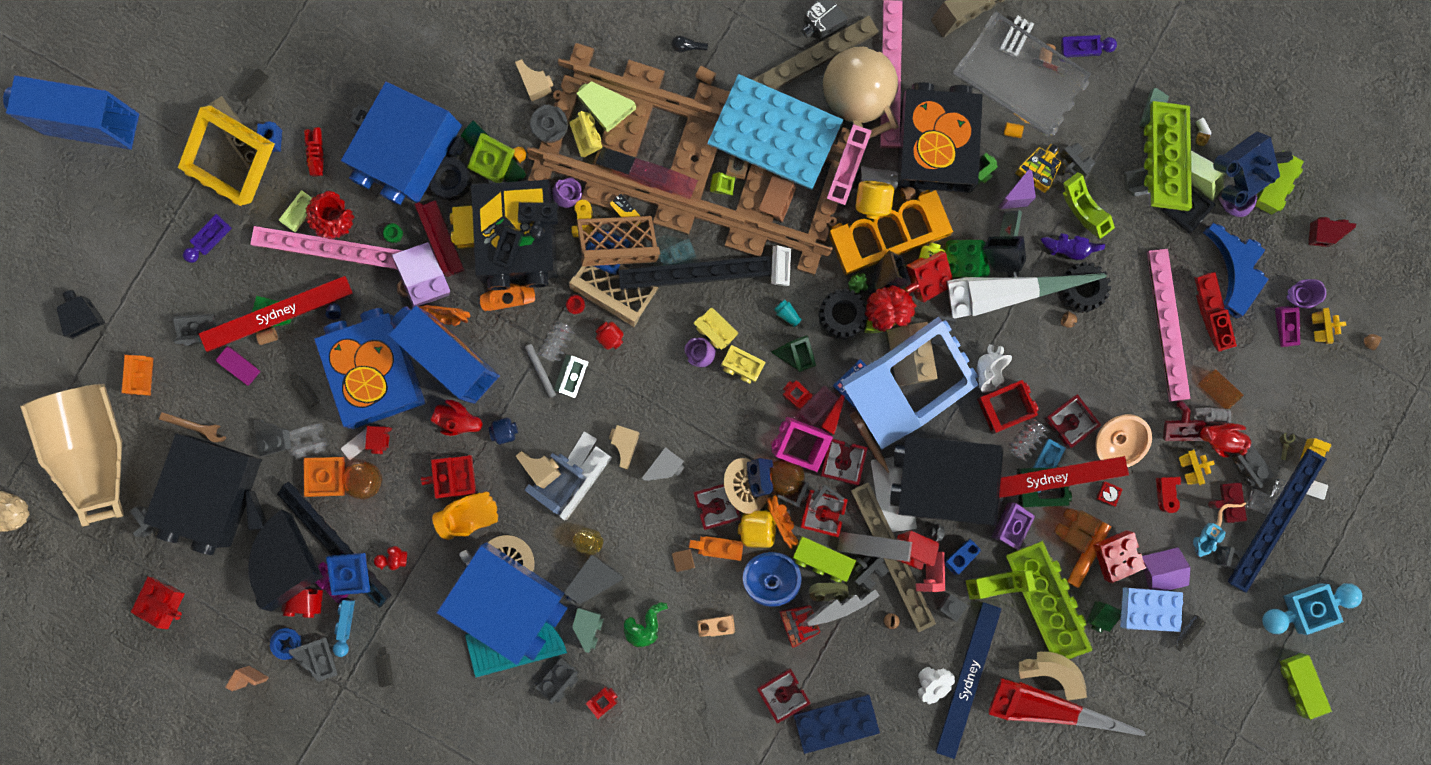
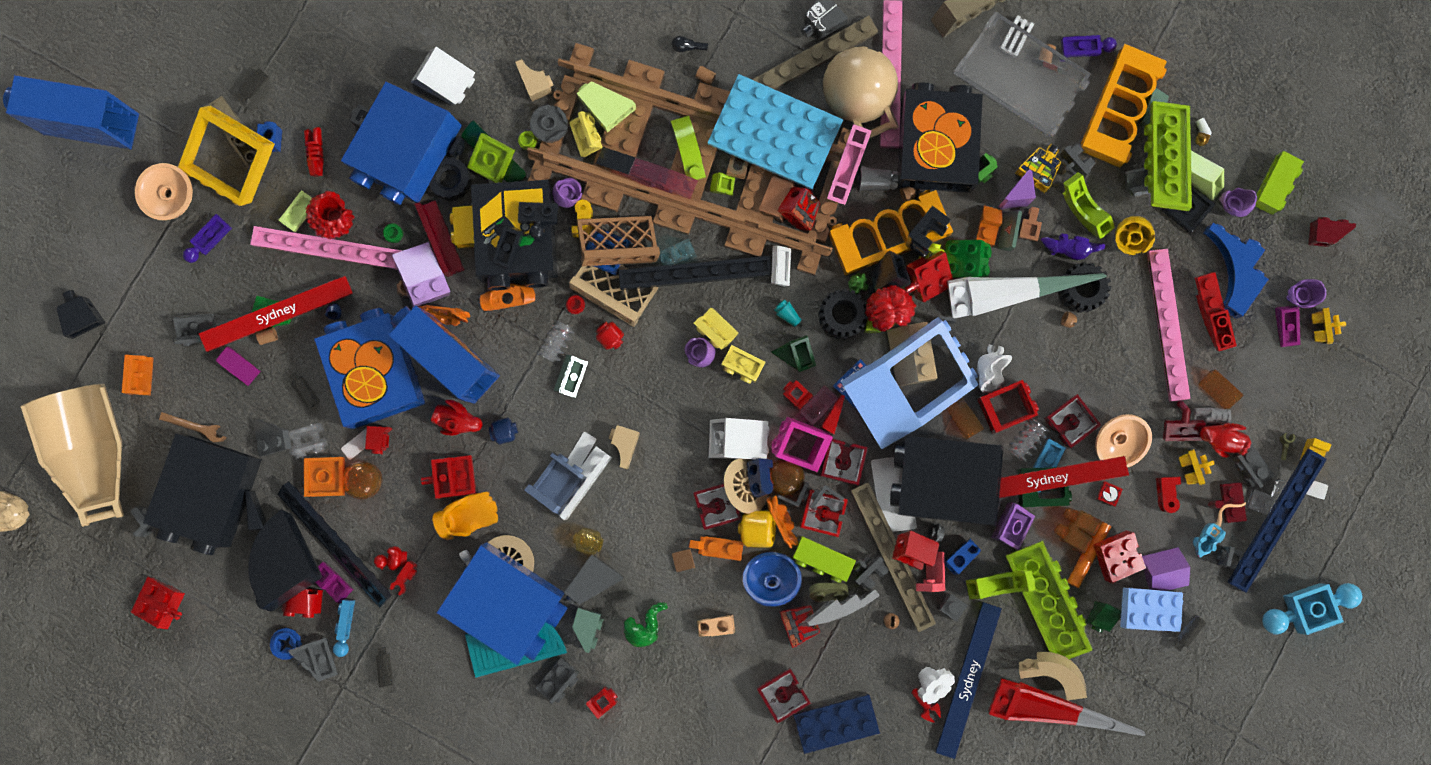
(153, 187): none -> light nougat dish
(243, 676): nougat panel -> none
(348, 574): blue tile -> none
(406, 573): none -> red plate
(443, 77): none -> white slope
(519, 154): light orange hinge -> none
(527, 139): none -> lime plate
(540, 370): light grey bar -> none
(541, 470): tan arch -> none
(624, 208): sticker -> none
(664, 466): light grey slope -> none
(688, 147): none -> lime arch
(738, 439): none -> white slope
(800, 207): none -> red torso
(860, 425): medium nougat piece -> none
(874, 198): yellow head -> none
(874, 546): light grey slope -> none
(925, 715): none -> red bar
(932, 220): none -> black panel
(964, 418): none -> clear orange slope
(989, 224): none -> orange slope
(1006, 254): black torso -> none
(1013, 130): light orange hinge -> none
(1030, 227): none -> nougat plate
(1134, 235): none -> yellow cylinder
(1140, 65): none -> light orange fence
(1252, 166): dark blue piece -> none
(1305, 686): lime brick -> none
(1372, 341): medium nougat hinge -> none

